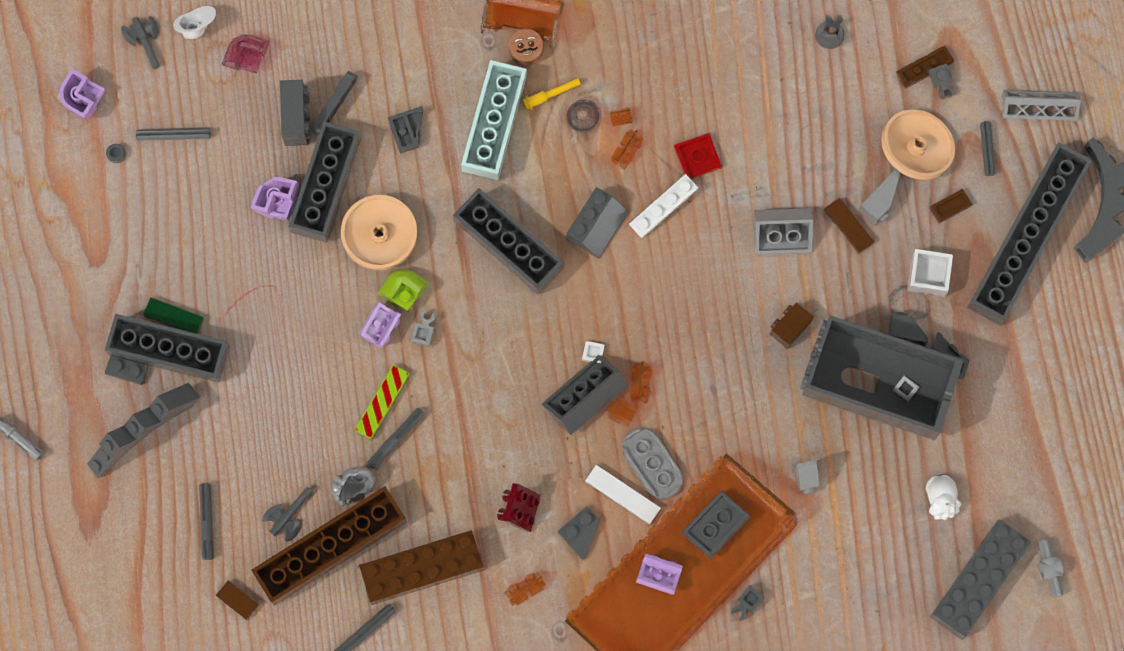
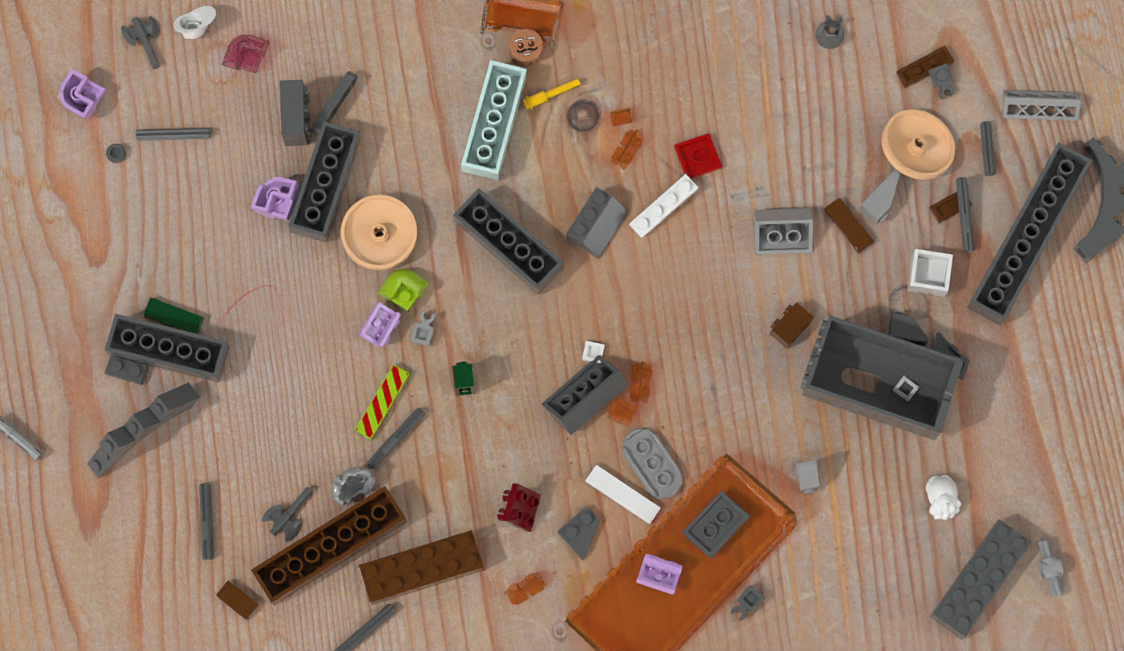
(407, 128): dark grey wing -> none
(463, 379): none -> dark green brick
(965, 214): none -> dark grey axle

